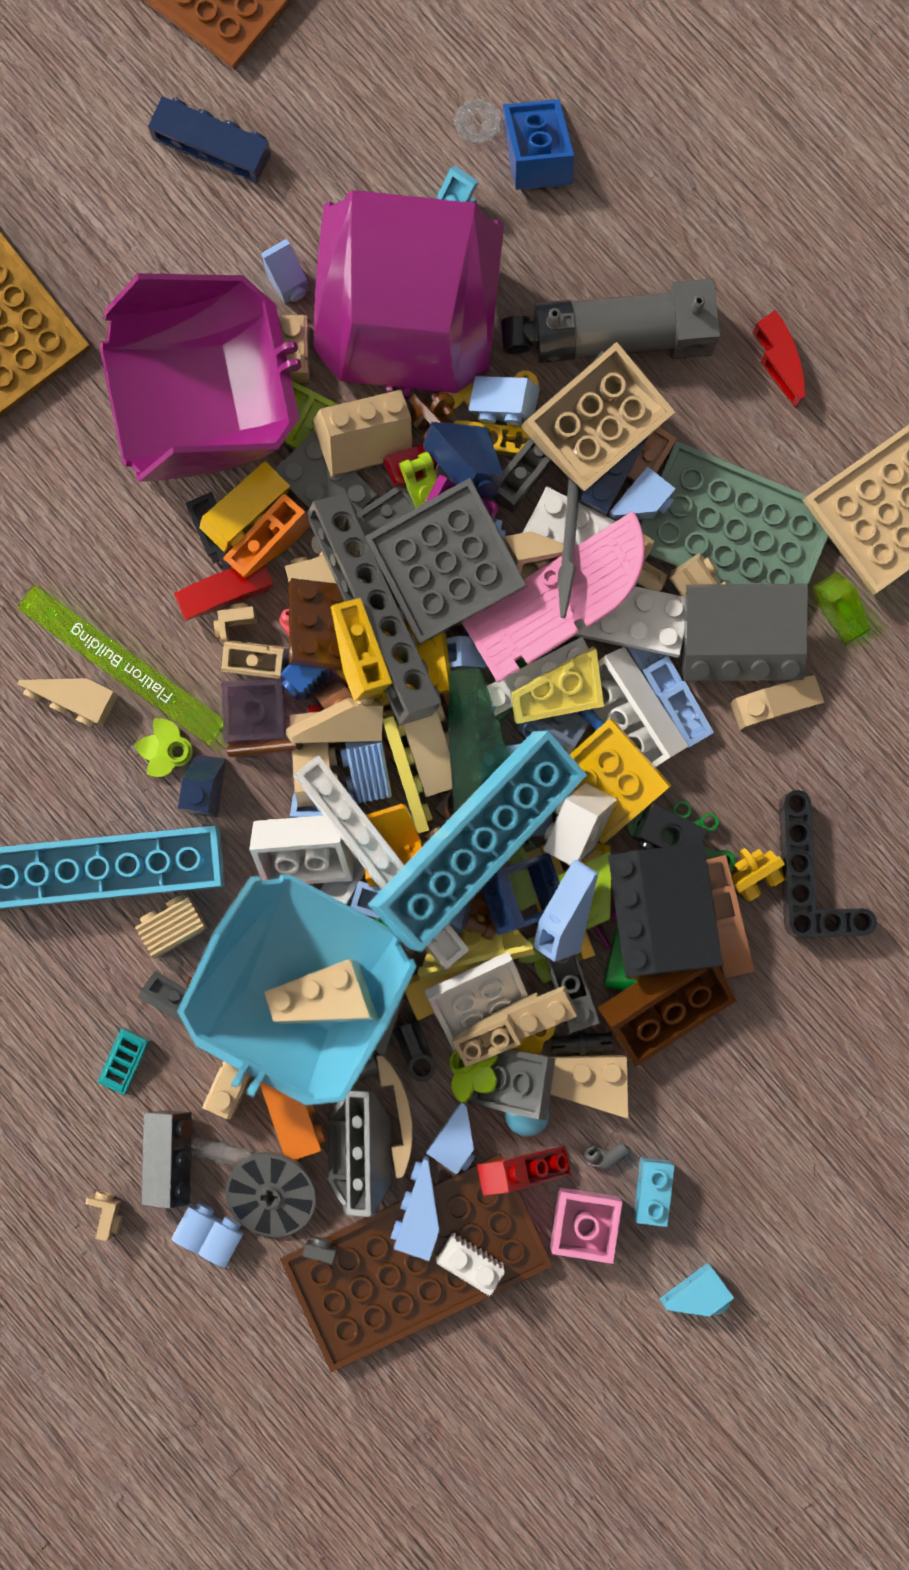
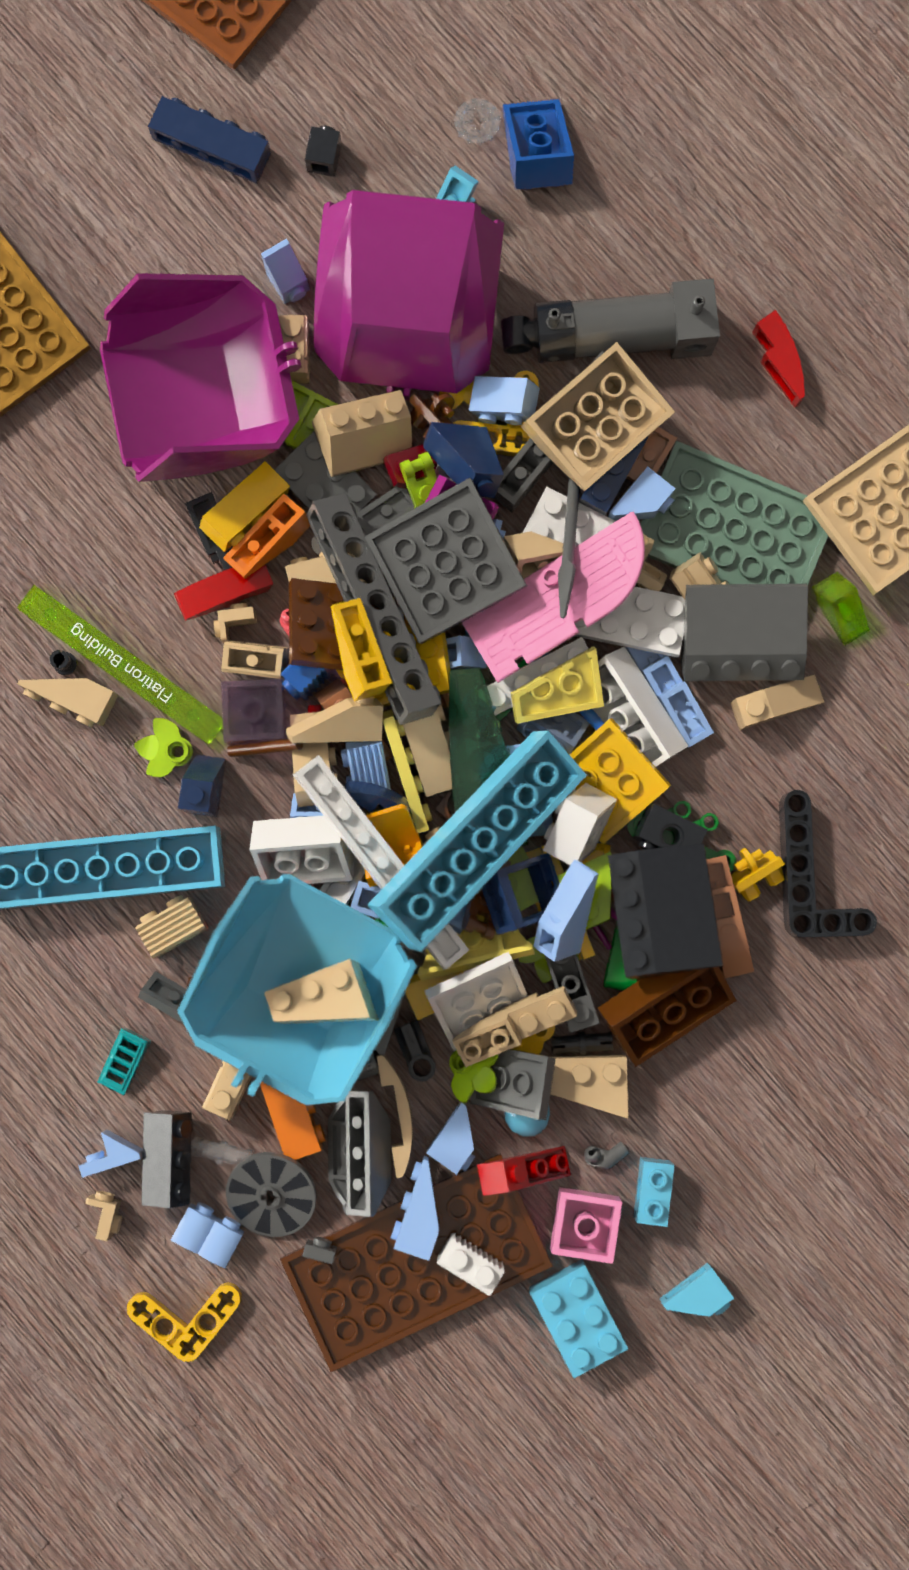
(69, 664): none -> black pin
(118, 1152): none -> light blue slope
(181, 1330): none -> yellow beam
(323, 150): none -> black brick
(370, 795): none -> dark blue slope
(578, 1318): none -> medium azure brick

